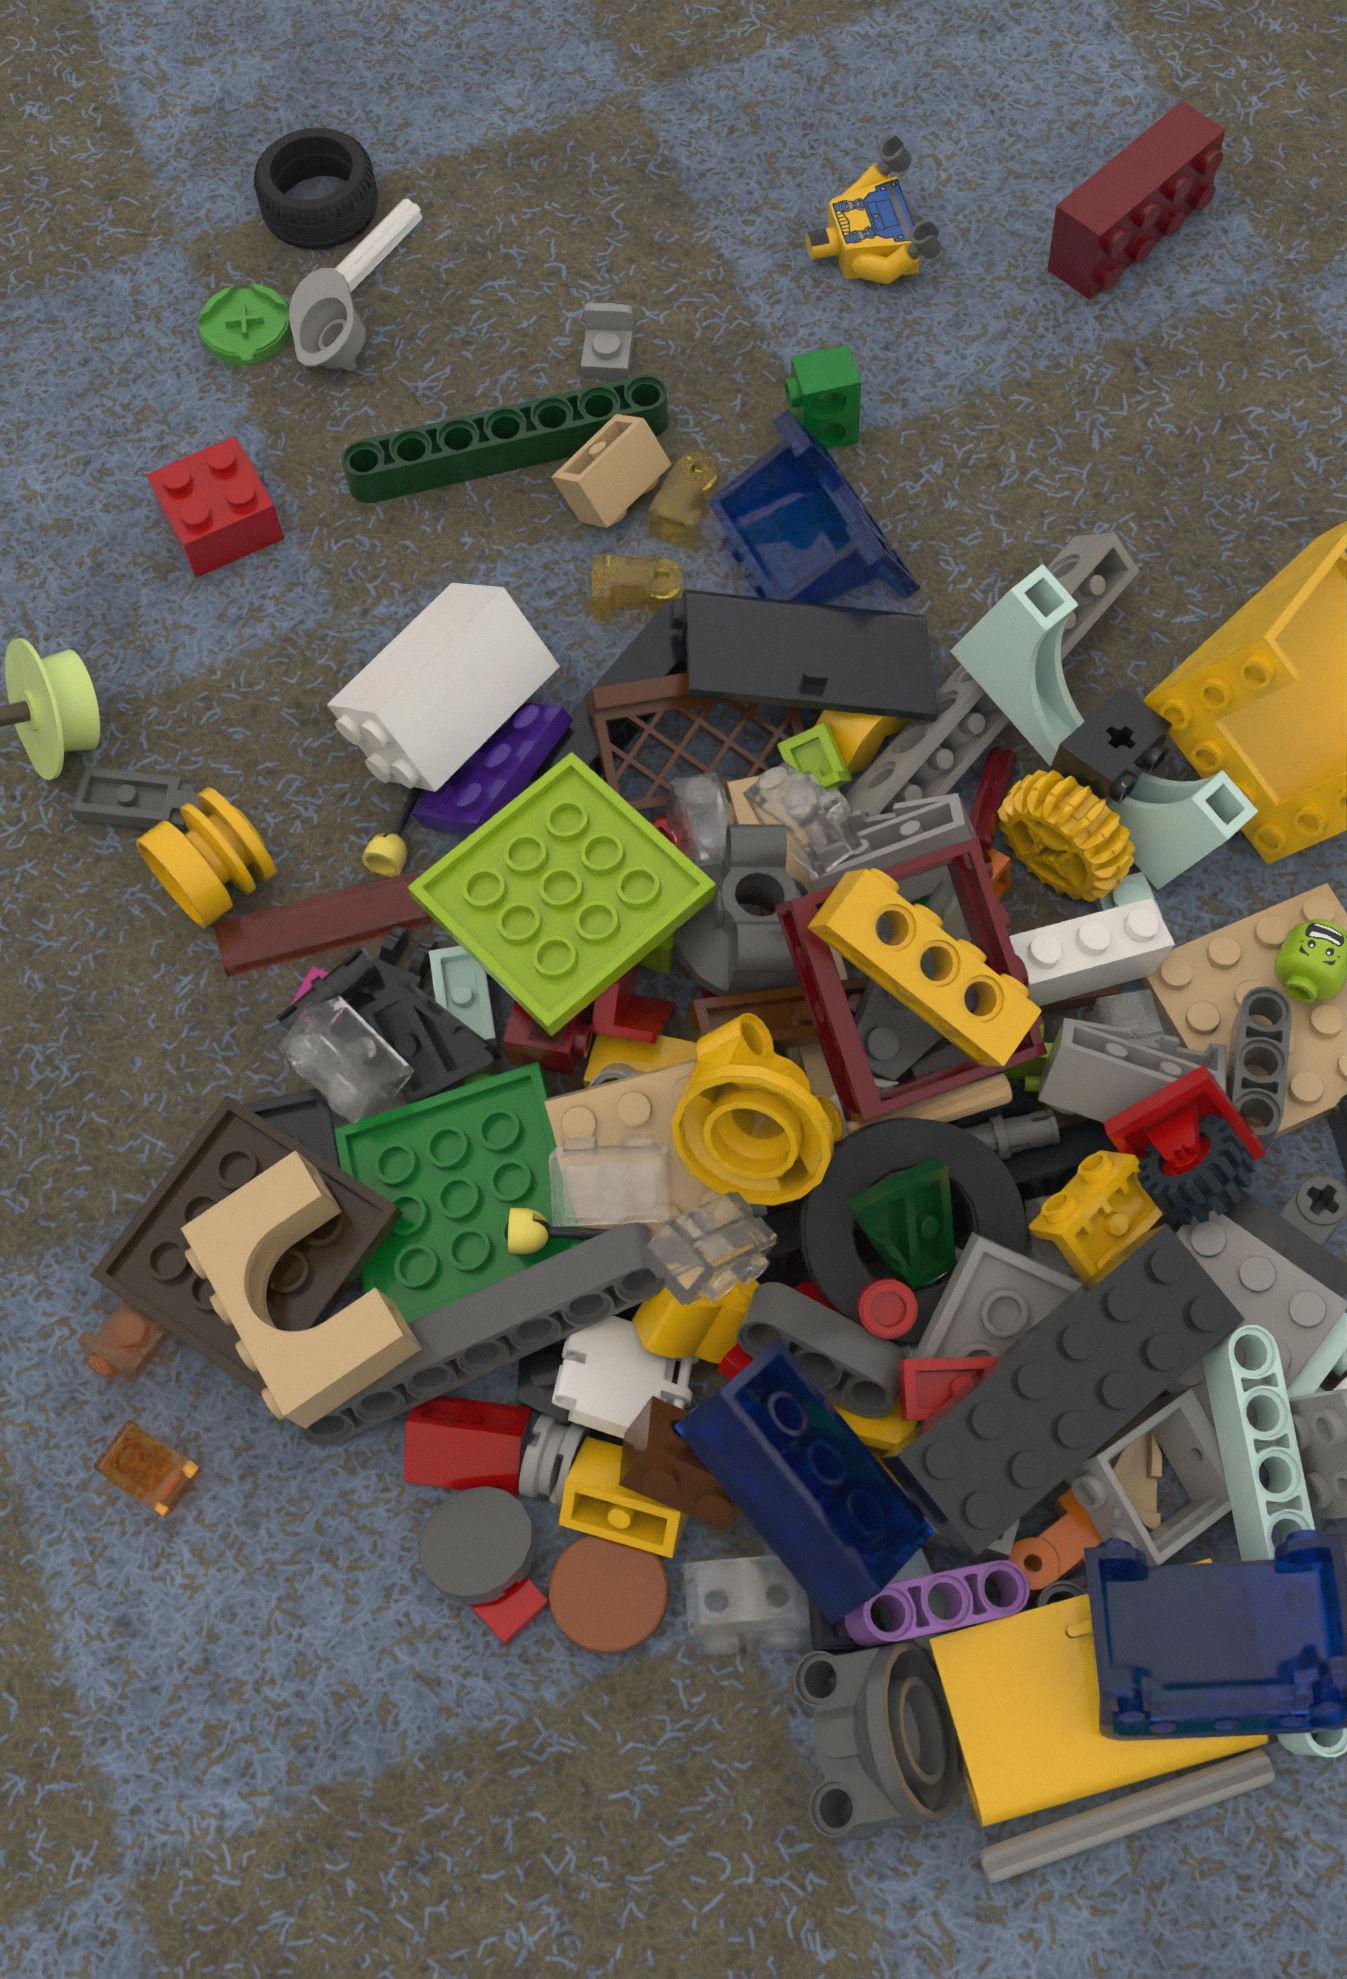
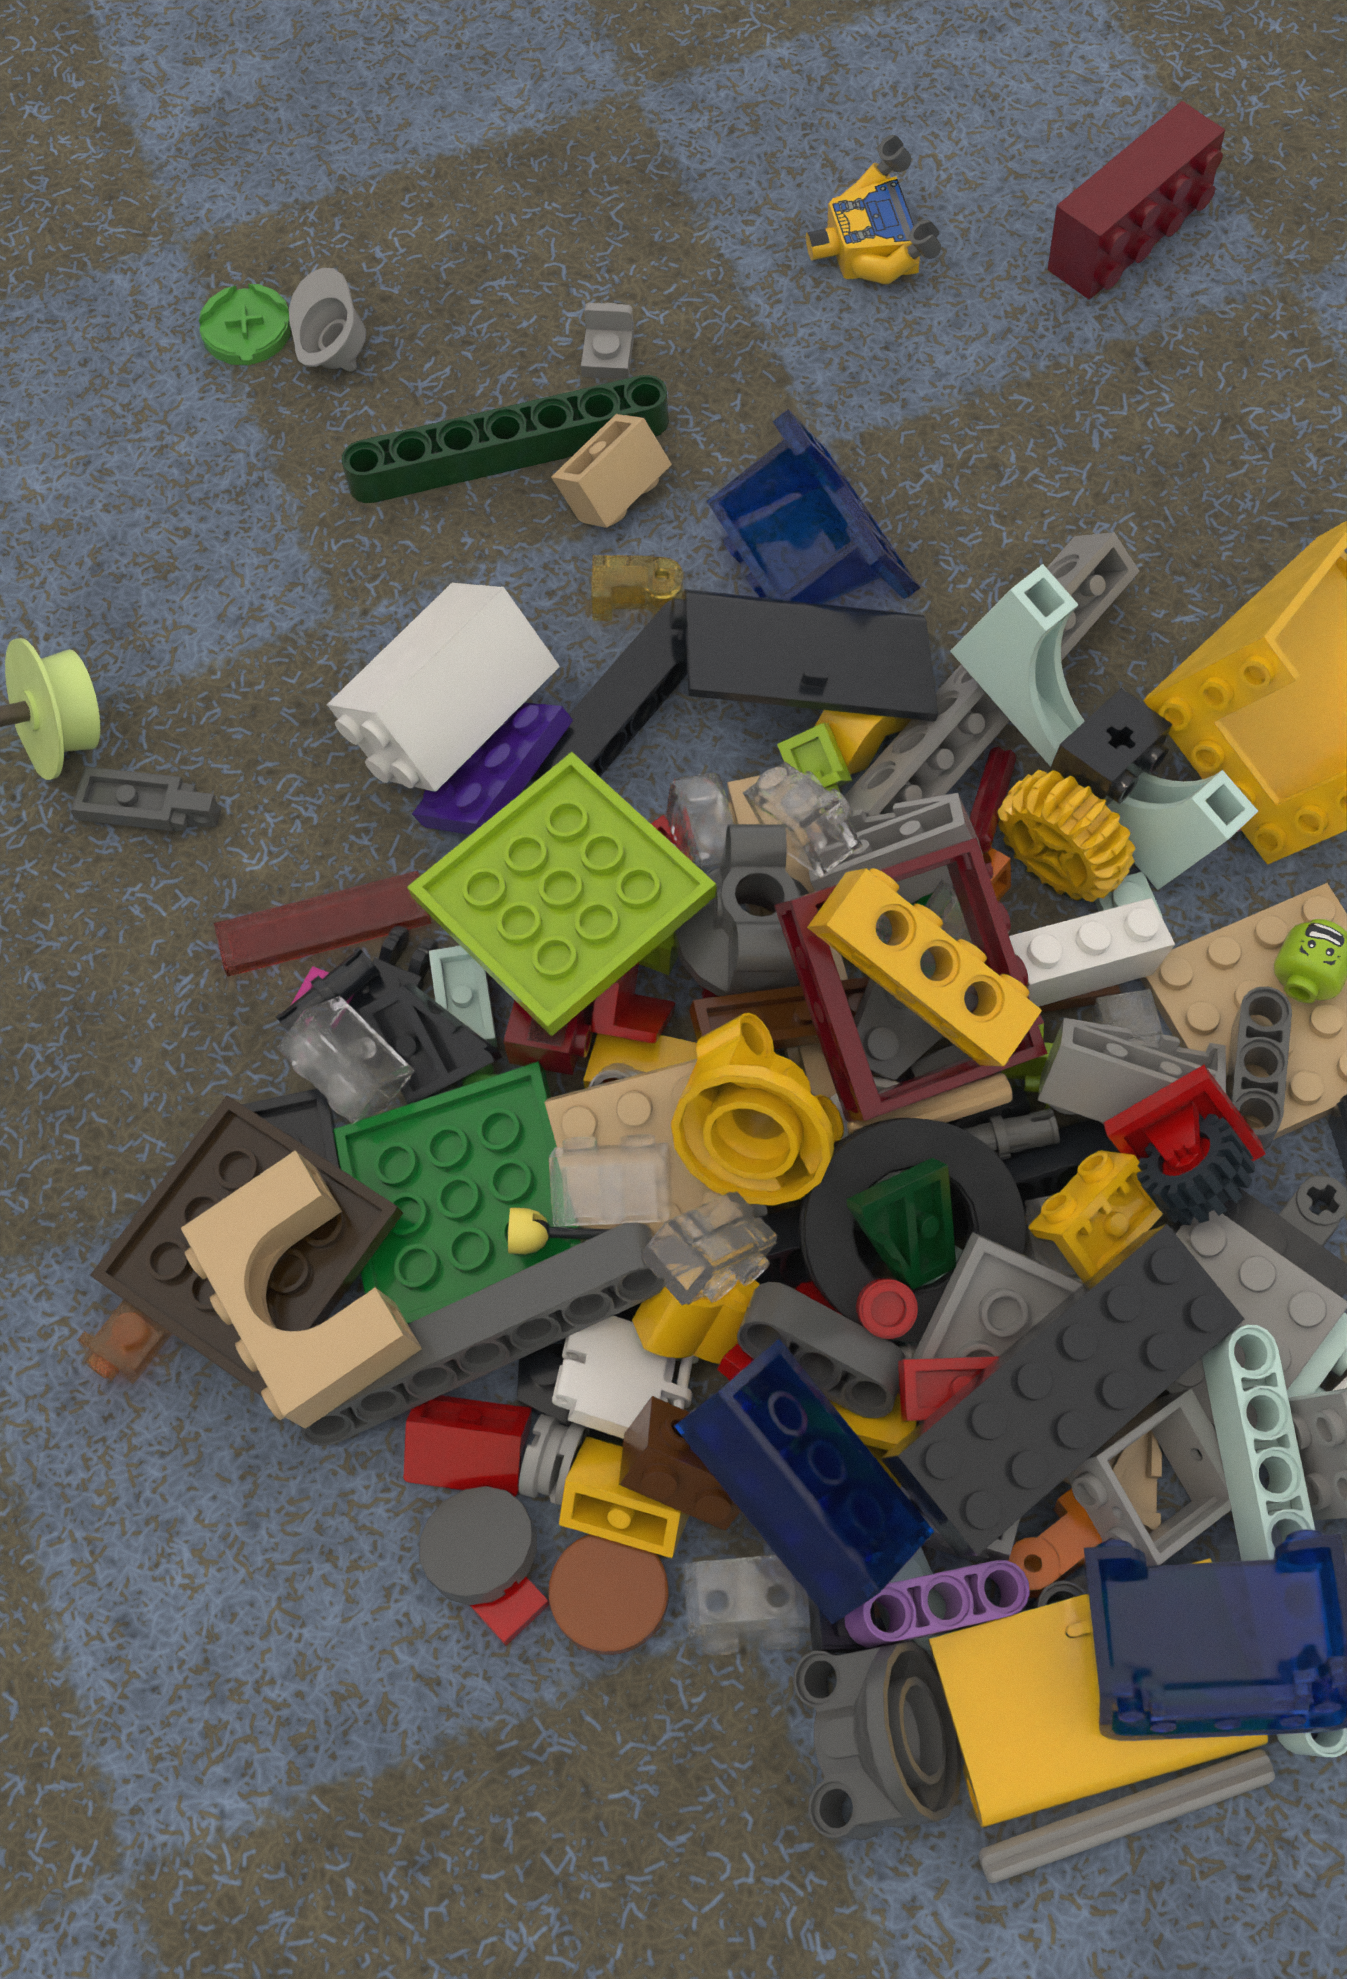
(147, 1469): clear orange bracket -> none
(210, 854): yellow wheel -> none
(215, 506): red brick -> none
(323, 220): black tyre -> none
(379, 242): white axle -> none
(388, 852): light yellow hinge -> none
(666, 695): reddish brown fence -> none
(679, 503): clear yellow leg -> none
(826, 395): green brick -> none

